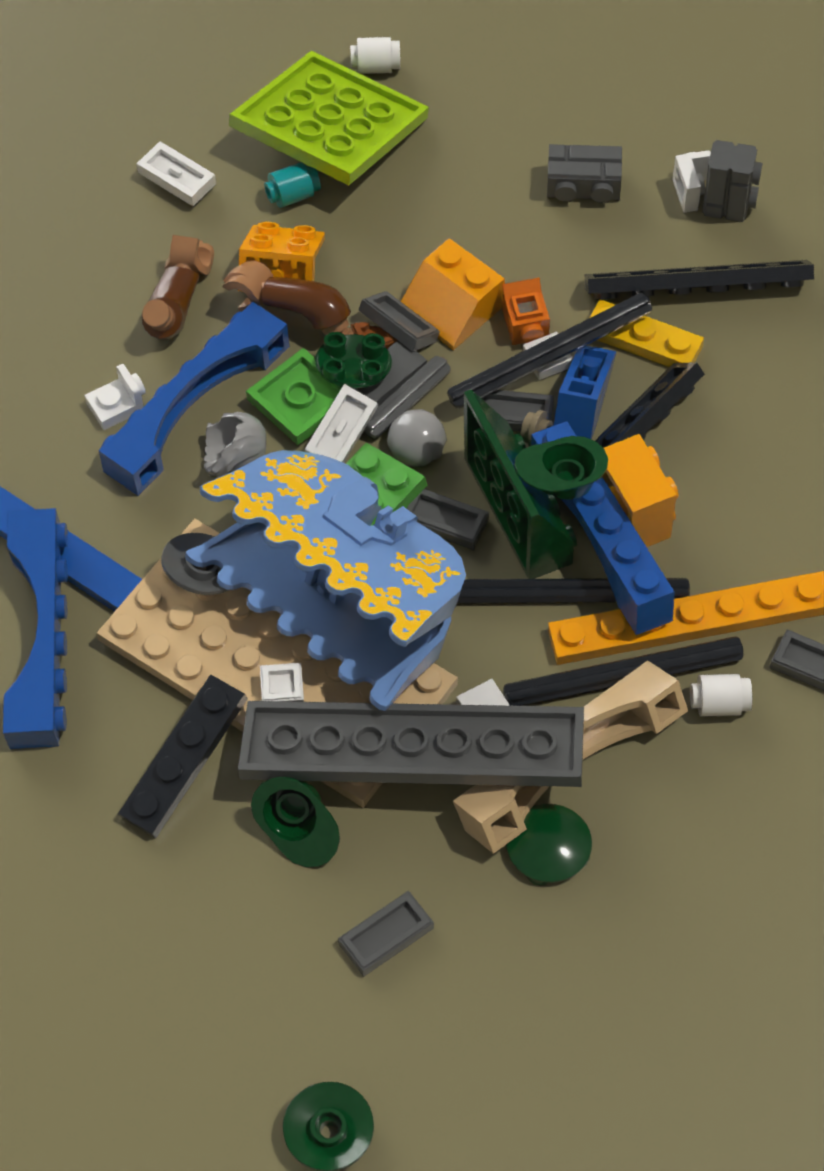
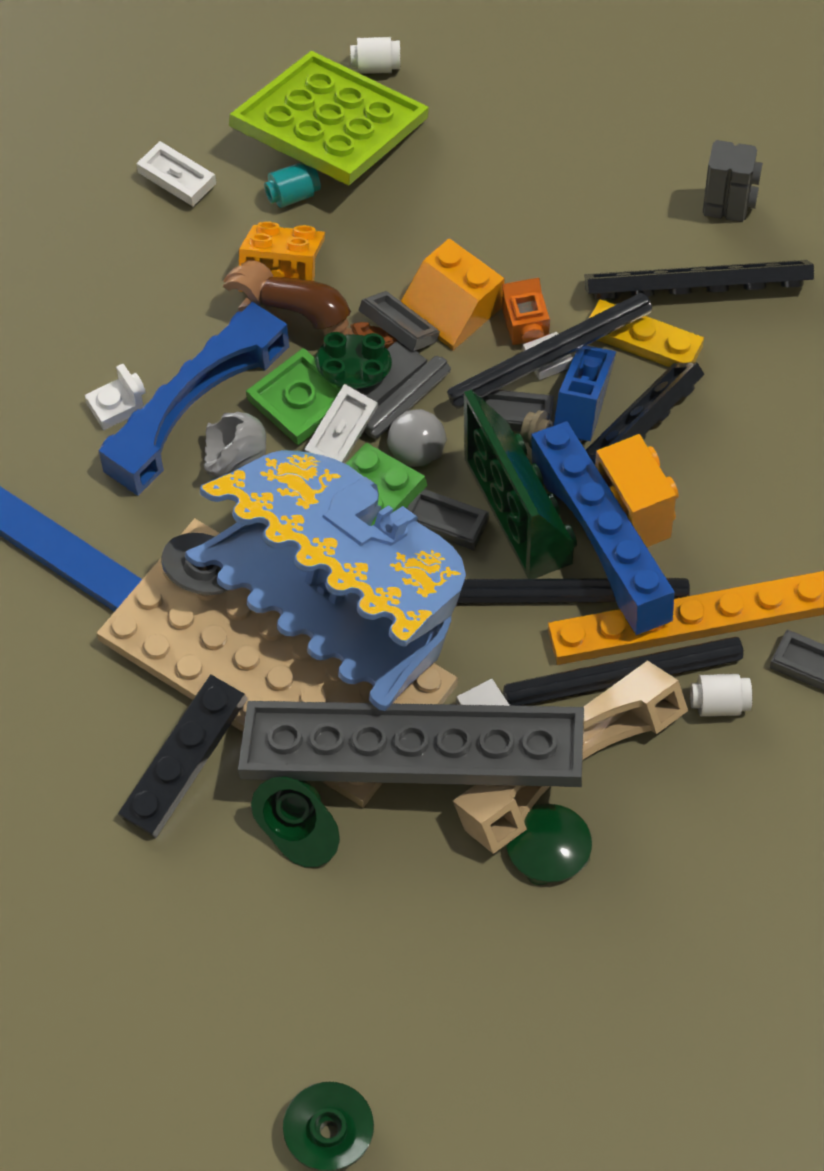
(33, 701): blue arch -> none
(169, 303): piece -> none
(282, 682): white tile -> none
(386, 933): dark grey tile -> none
(562, 466): dark green piece -> none
(584, 172): dark grey brick -> none
(689, 178): white bracket -> none

